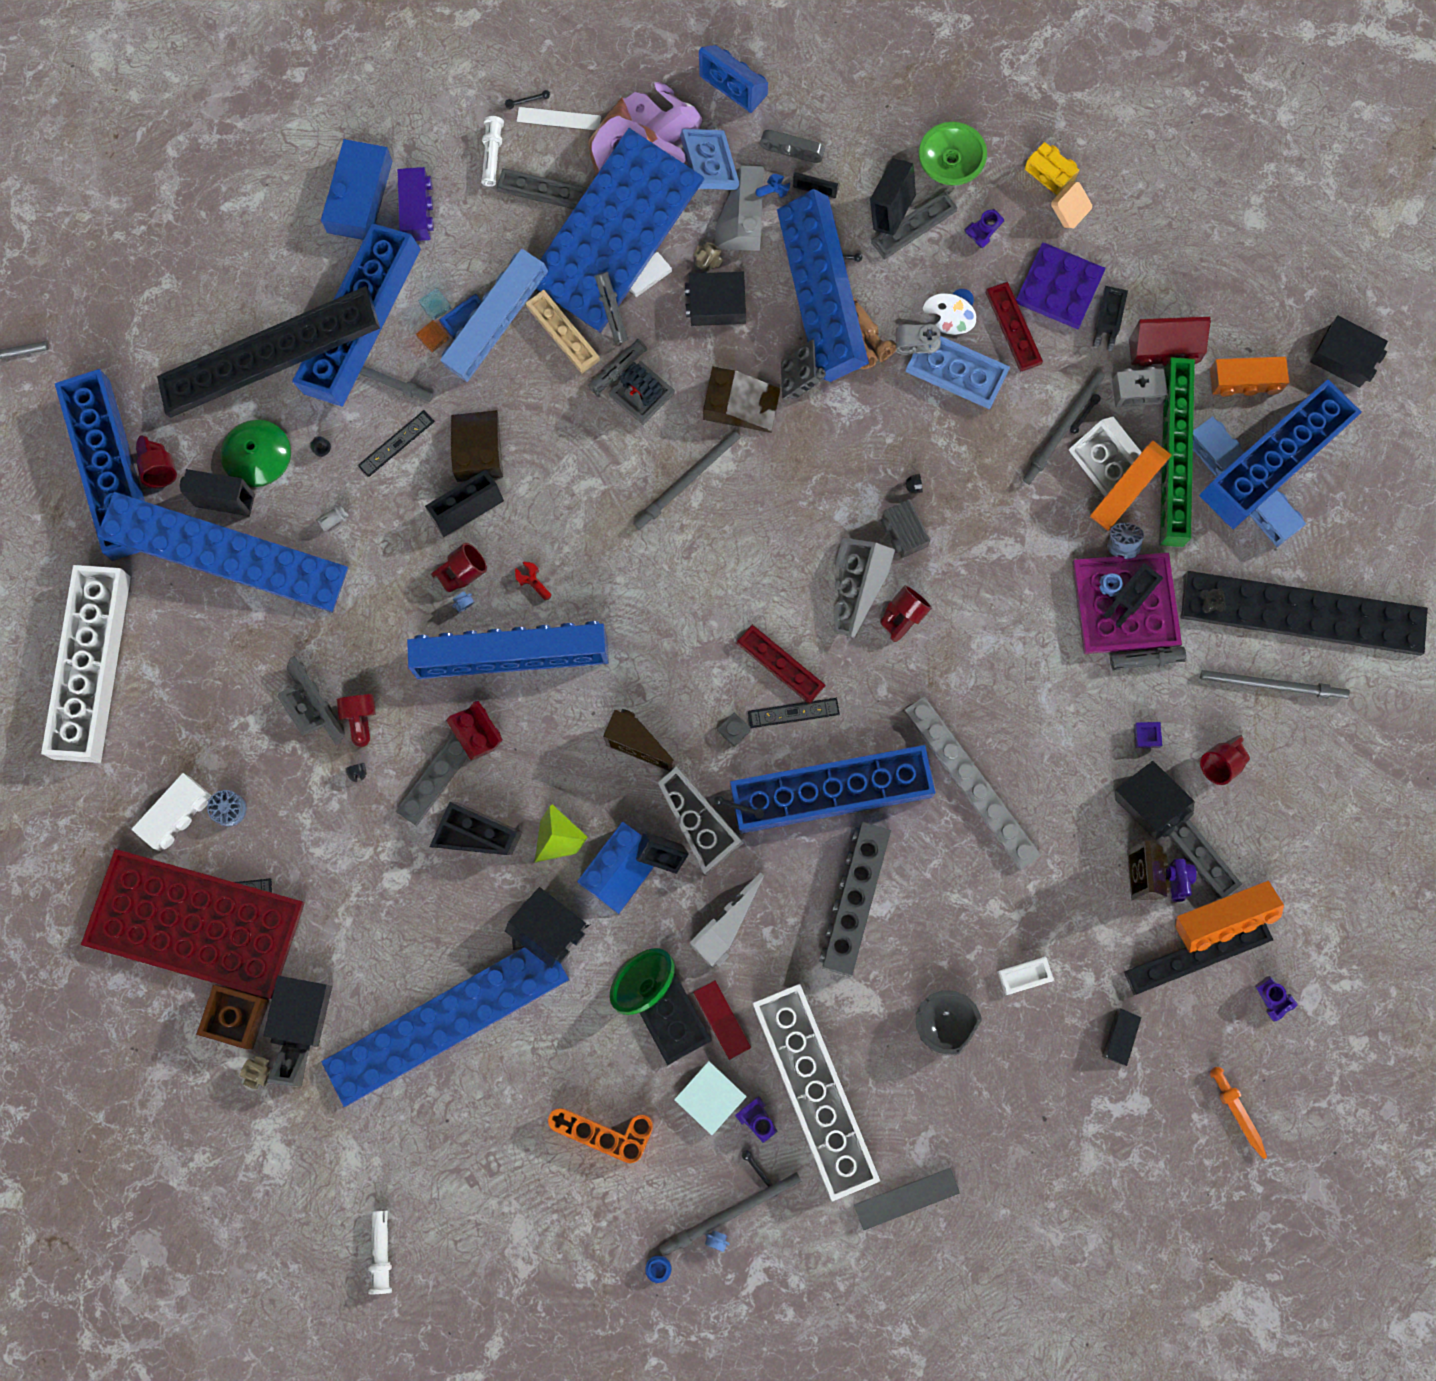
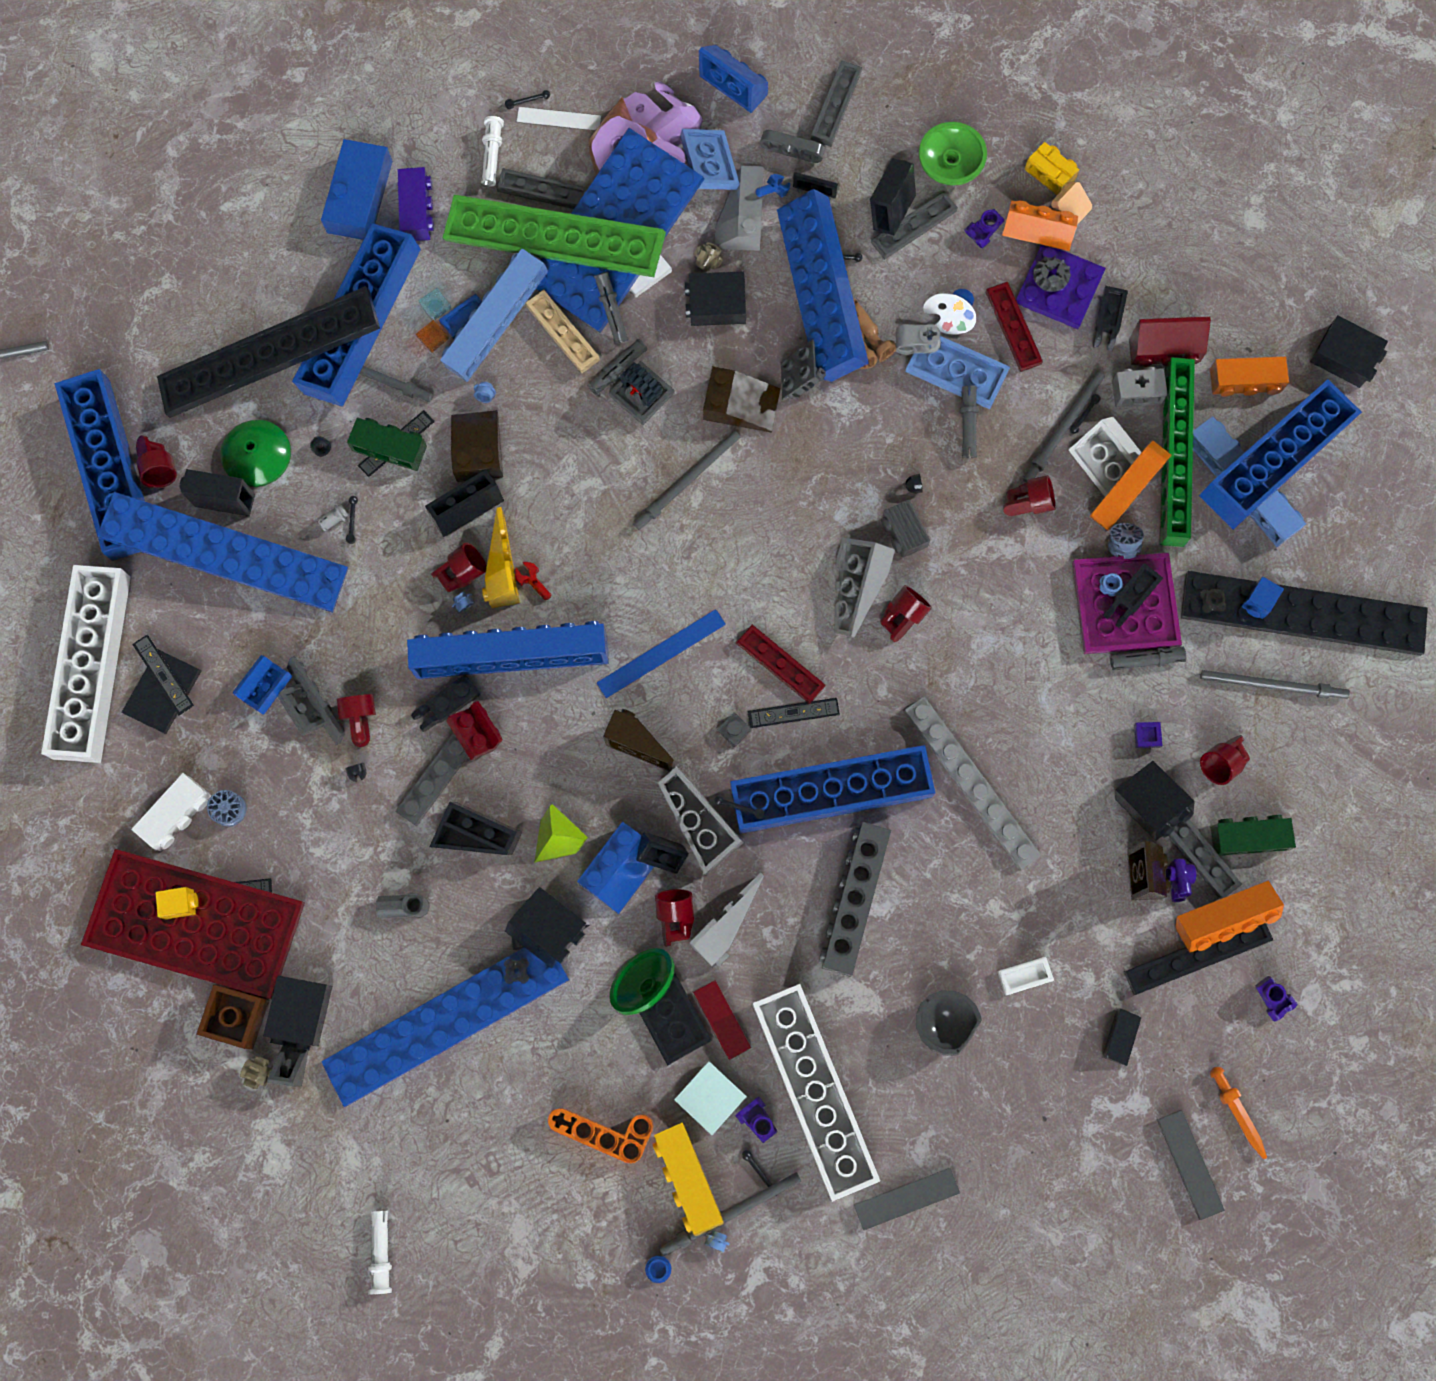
(149, 702): none -> black tile
(163, 675): none -> sticker
(176, 903): none -> yellow brick
(262, 684): none -> blue bracket
(350, 538): none -> black hinge
(387, 443): none -> dark green brick
(400, 906): none -> dark grey piece
(447, 702): none -> black hinge
(484, 392): none -> medium blue plate
(500, 575): none -> yellow wedge
(511, 976): none -> clear smoke plate
(555, 235): none -> bright green plate
(661, 653): none -> blue sticker
(675, 906): none -> dark red piece
(688, 1179): none -> yellow brick
(836, 103): none -> dark grey plate
(969, 421): none -> dark grey pin
(1040, 225): none -> orange brick
(1040, 498): none -> dark red piece
(1055, 282): none -> dark grey gear
(1190, 1165): none -> dark grey tile
(1253, 835): none -> dark green brick
(1262, 598): none -> blue brick

